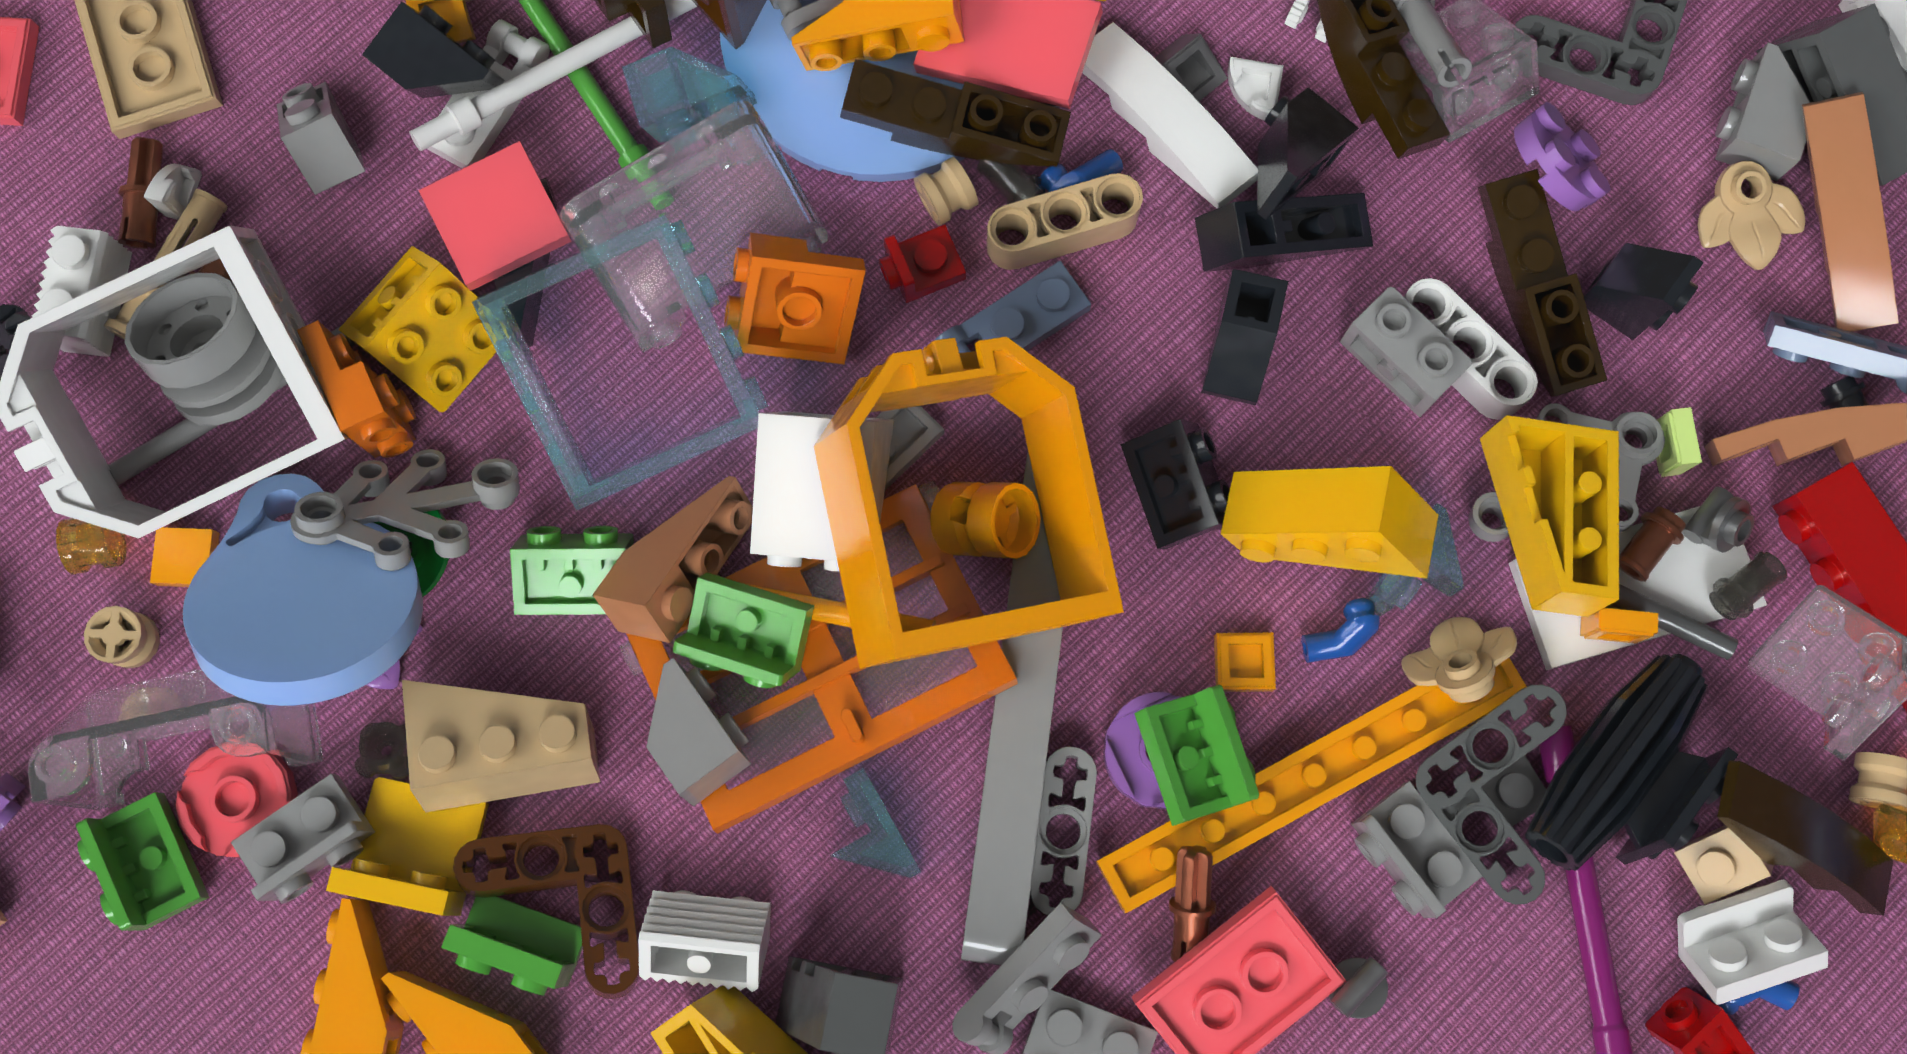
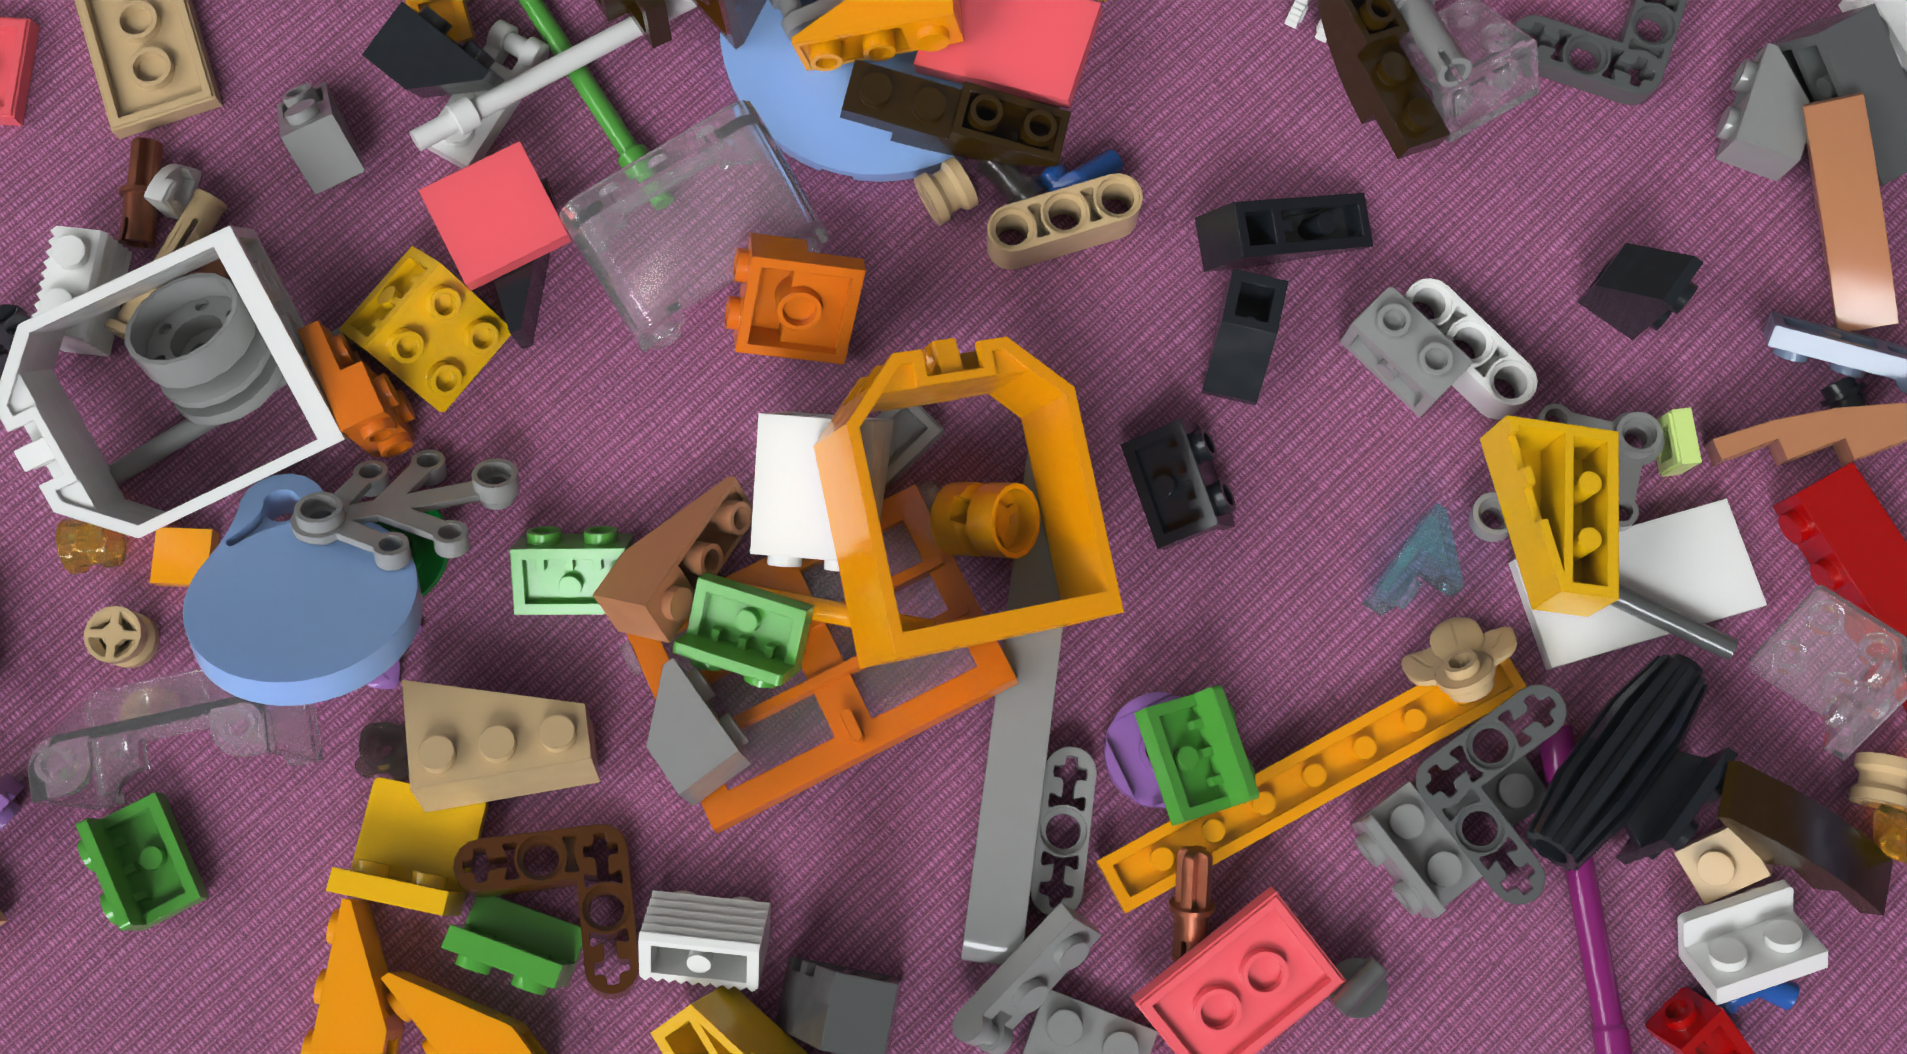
(230, 796): coral tile -> none
(302, 839): light grey bracket -> none
(539, 401): clear light blue window -> none
(679, 90): clear light blue slope -> none
(884, 845): clear light blue slope -> none
(921, 263): red bracket -> none
(1026, 313): sand blue plate -> none
(1169, 117): white slope -> none
(1192, 65): flat silver slope -> none
(1245, 662): light orange tile -> none
(1255, 85): white tile -> none
(1298, 148): black slope -> none
(1331, 519): yellow wedge -> none
(1348, 638): blue arm -> none
(1536, 286): dark brown slope -> none
(1564, 156): medium lavender plate -> none
(1619, 625): light orange tile -> none
(1651, 542): copper pin -> none
(1721, 521): flat silver plate -> none
(1737, 594): clear smoke pin -> none
(1750, 223): tan plate -> none

